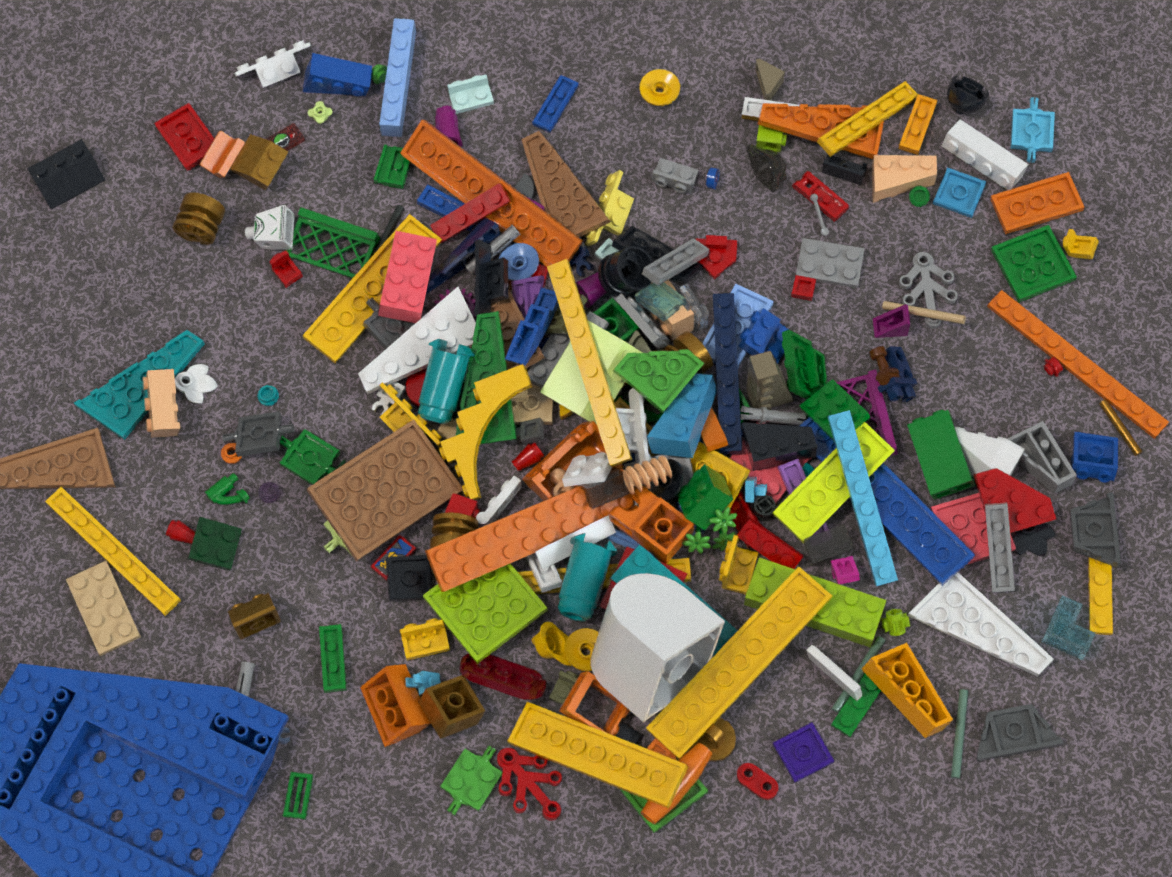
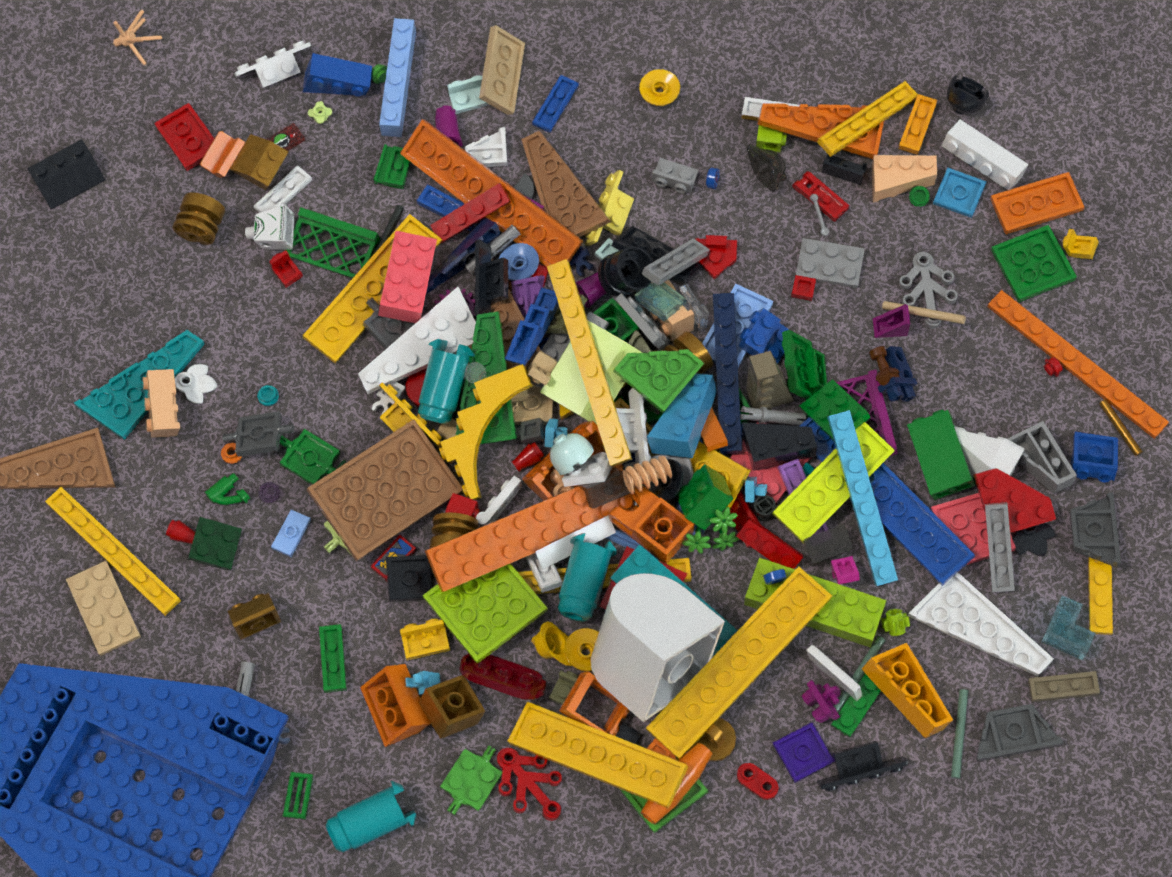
(128, 37): none -> light nougat plant
(284, 190): none -> white tile
(291, 533): none -> light blue plate
(368, 819): none -> teal piece
(475, 372): none -> clear tile
(490, 149): none -> white wing
(502, 70): none -> tan plate
(541, 368): none -> tan bracket
(552, 431): none -> medium azure tile
(569, 451): none -> light aqua cylinder
(738, 569): yellow bracket -> none
(769, 78): dark tan slope -> none
(775, 577): none -> blue tile
(817, 694): none -> magenta hips
(859, 763): none -> black bracket
(1032, 130): medium azure plate -> none
(1063, 686): none -> dark tan plate

